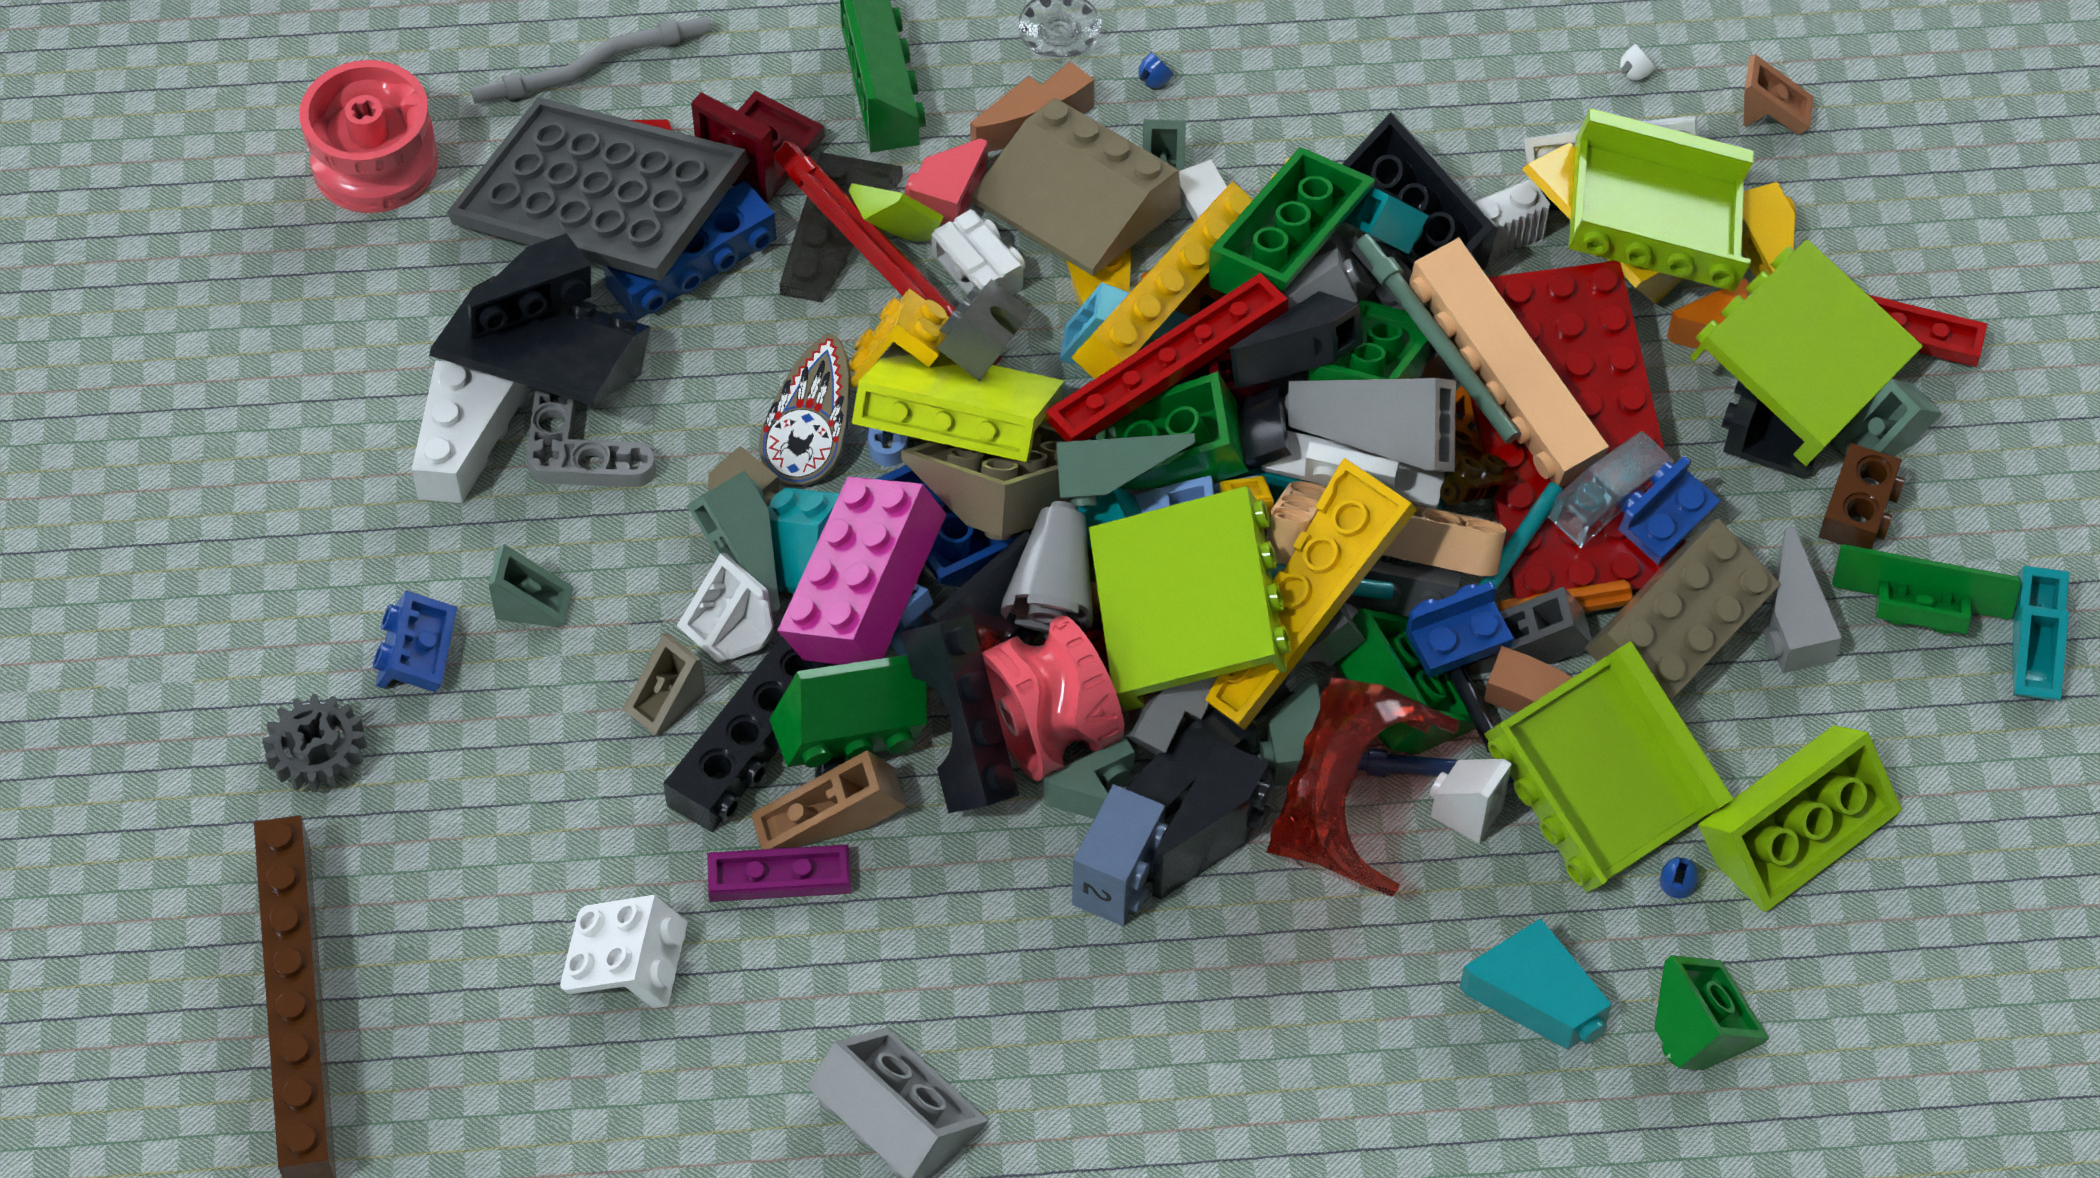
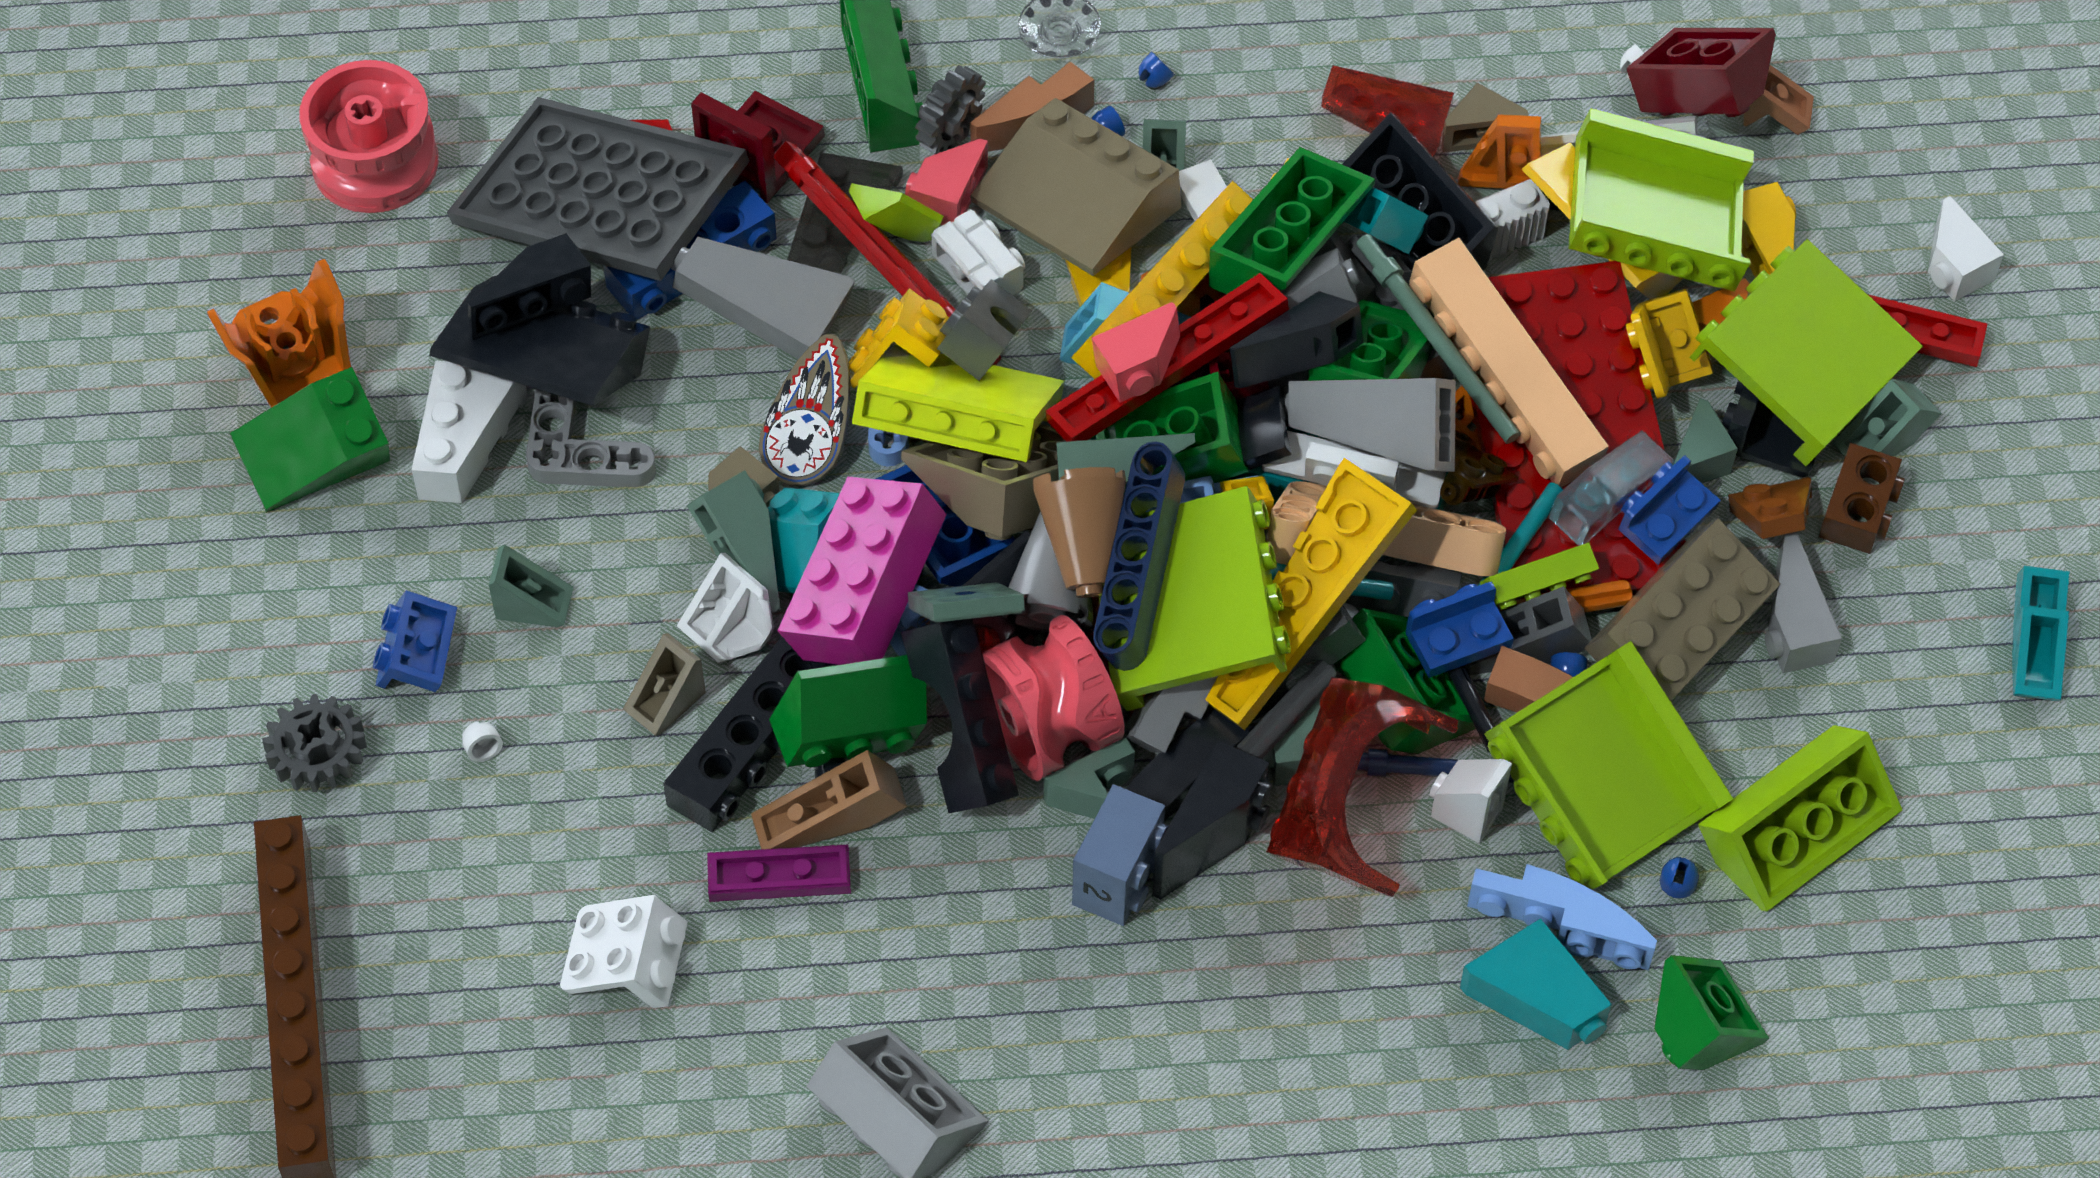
(305, 322): none -> orange piece
(311, 440): none -> green slope
(487, 739): none -> white hinge
(514, 85): light grey bar -> none
(763, 293): none -> light grey slope
(950, 109): none -> dark grey gear
(966, 602): none -> sand green tile
(1082, 523): none -> medium nougat cone
(1110, 118): none -> blue hinge
(1137, 352): none -> coral slope
(1147, 574): none -> beam
(1288, 710): none -> dark grey axle
(1369, 98): none -> clear red wing
(1474, 116): none -> dark tan slope
(1503, 152): none -> orange wing
(1543, 574): none -> lime piece
(1569, 662): none -> blue hinge
(1584, 918): none -> light blue slope
(1666, 335): none -> yellow bracket
(1703, 71): none -> dark red slope
(1707, 445): none -> sand green slope
(1773, 508): none -> dark orange wing
(1925, 590): green bracket -> none
(1961, 253): none -> white slope

